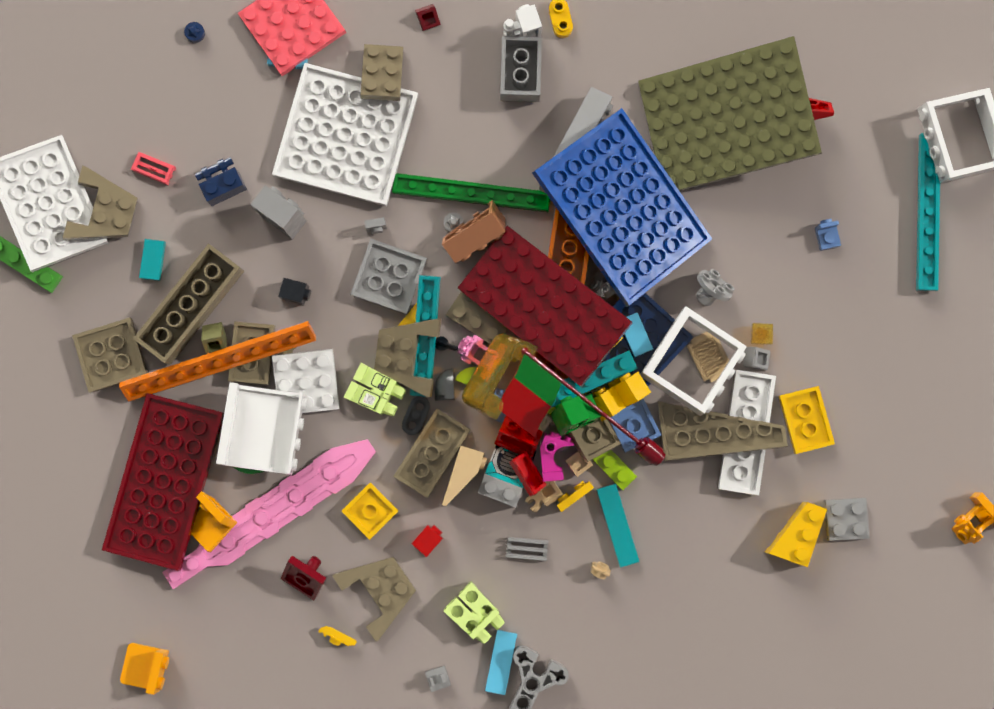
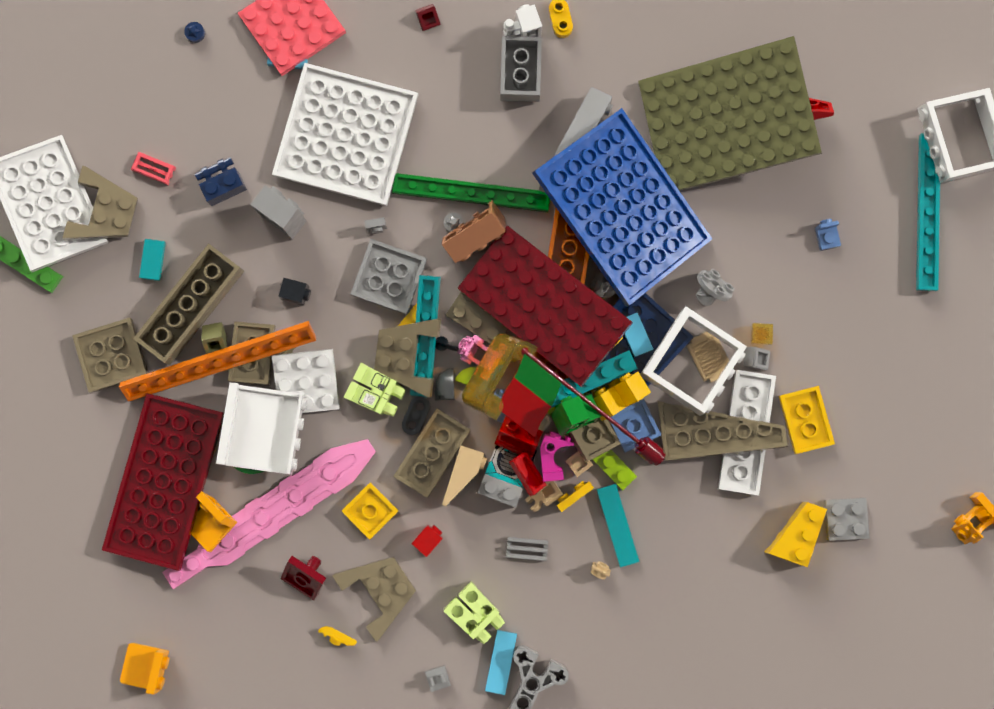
(381, 72): dark tan plate -> none

